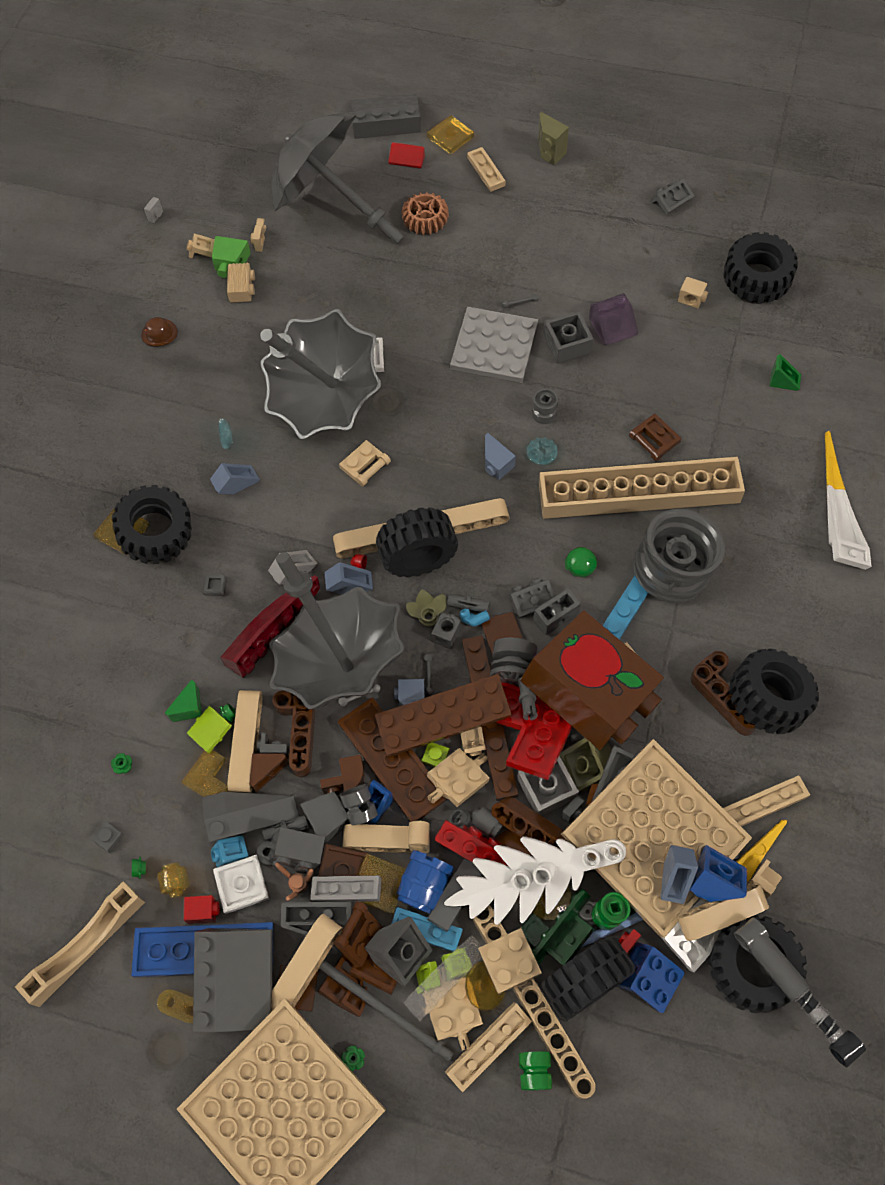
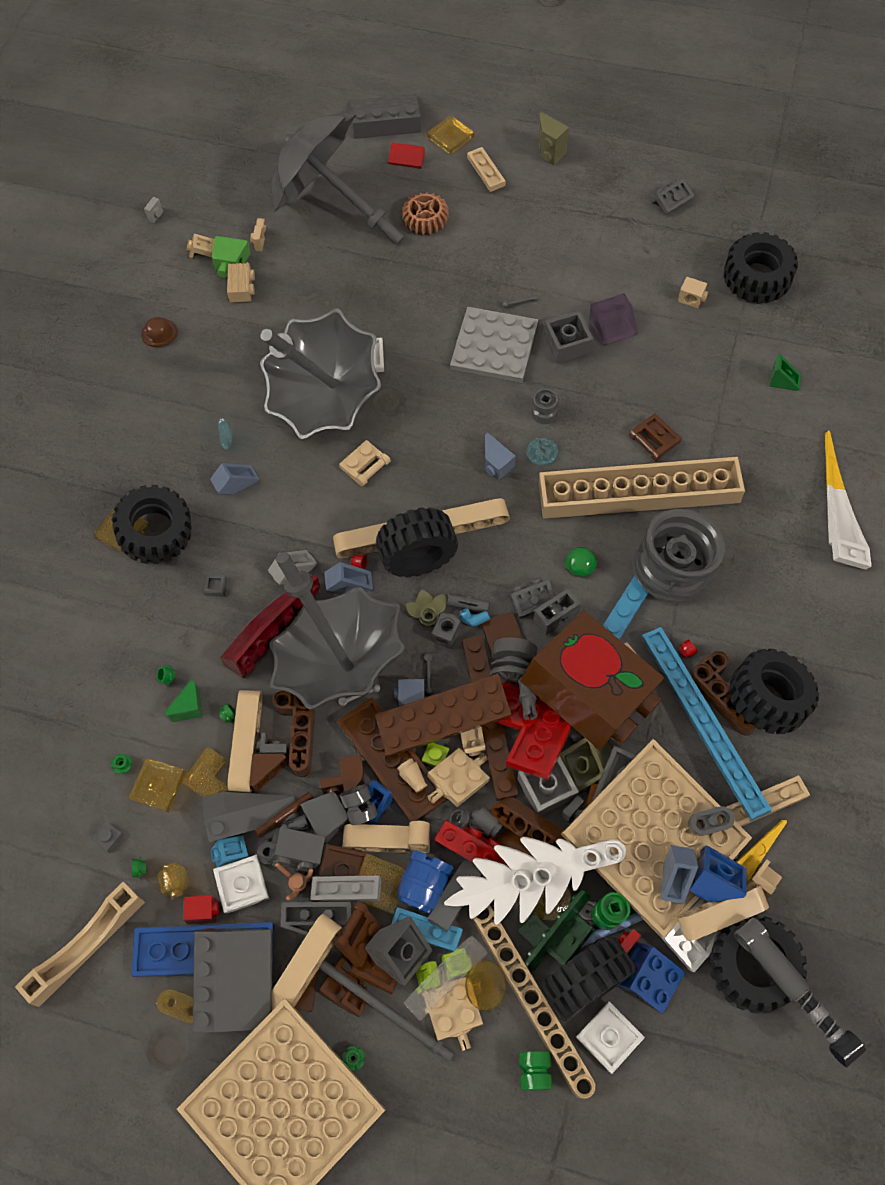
(157, 785): none -> clear yellow plate
(165, 674): none -> green plate
(209, 729): lime piece -> none
(281, 816): none -> reddish brown bar
(412, 775): none -> tan cone
(488, 1046): tan plate -> none
(509, 961): tan plate -> none
(610, 1037): none -> white plate
(688, 649): none -> red hinge
(706, 725): none -> dark azure plate
(710, 822): none -> dark grey plate

